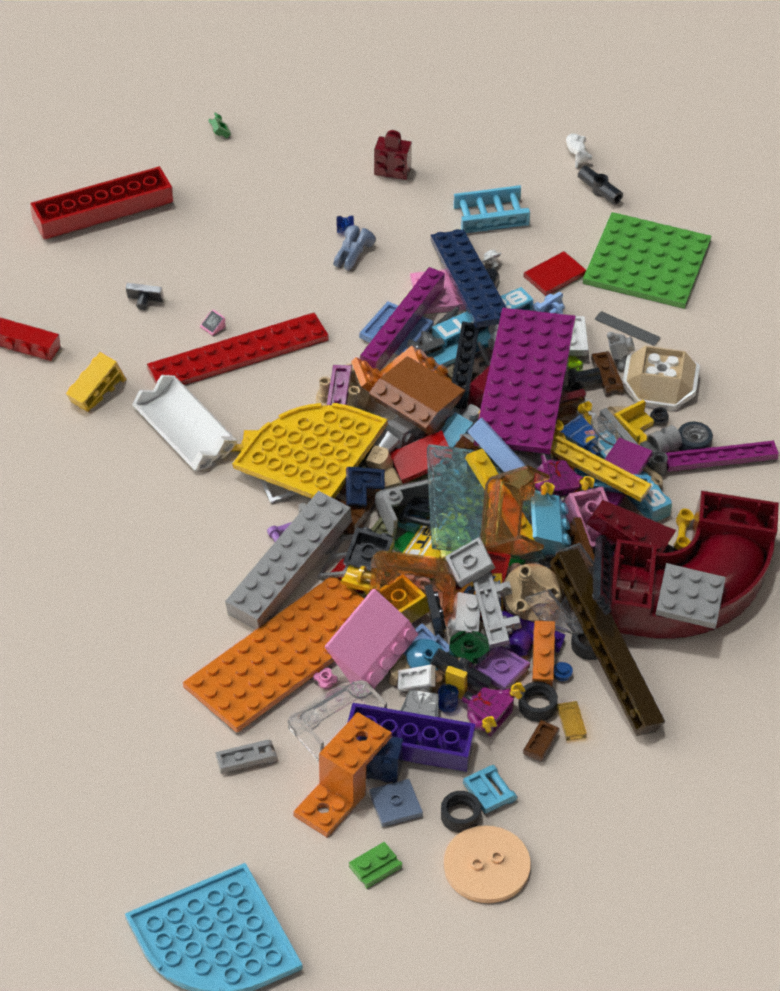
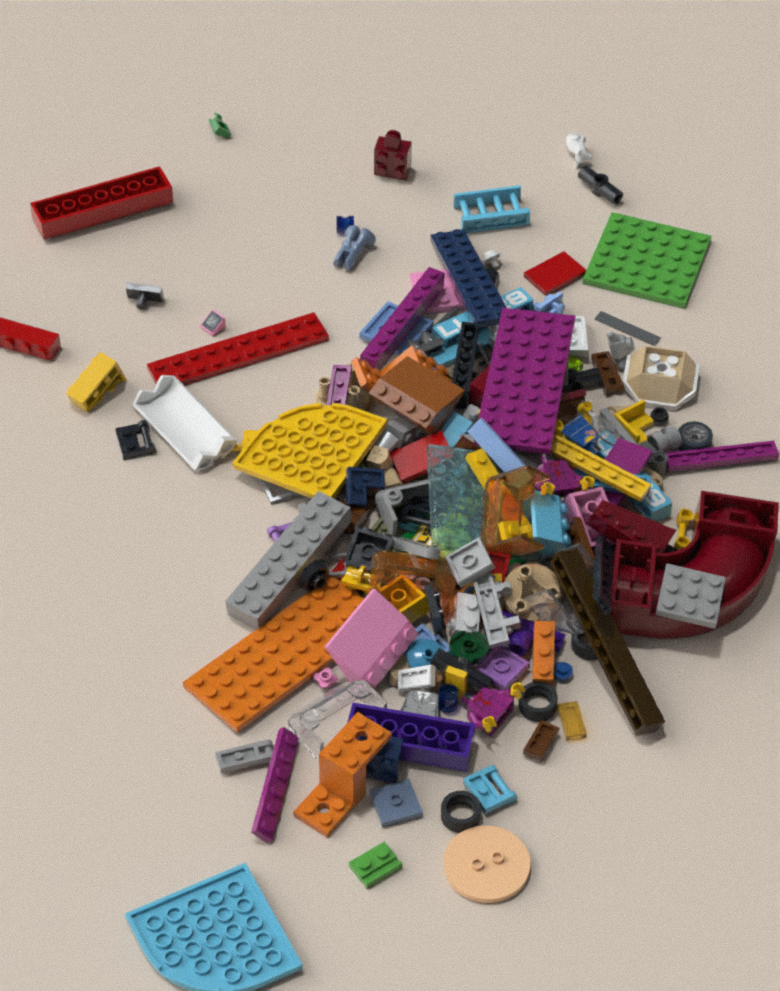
(129, 442): none -> black plate
(275, 785): none -> magenta plate
(314, 575): none -> black piece
(416, 547): none -> light grey beam
(511, 529): none -> yellow plate

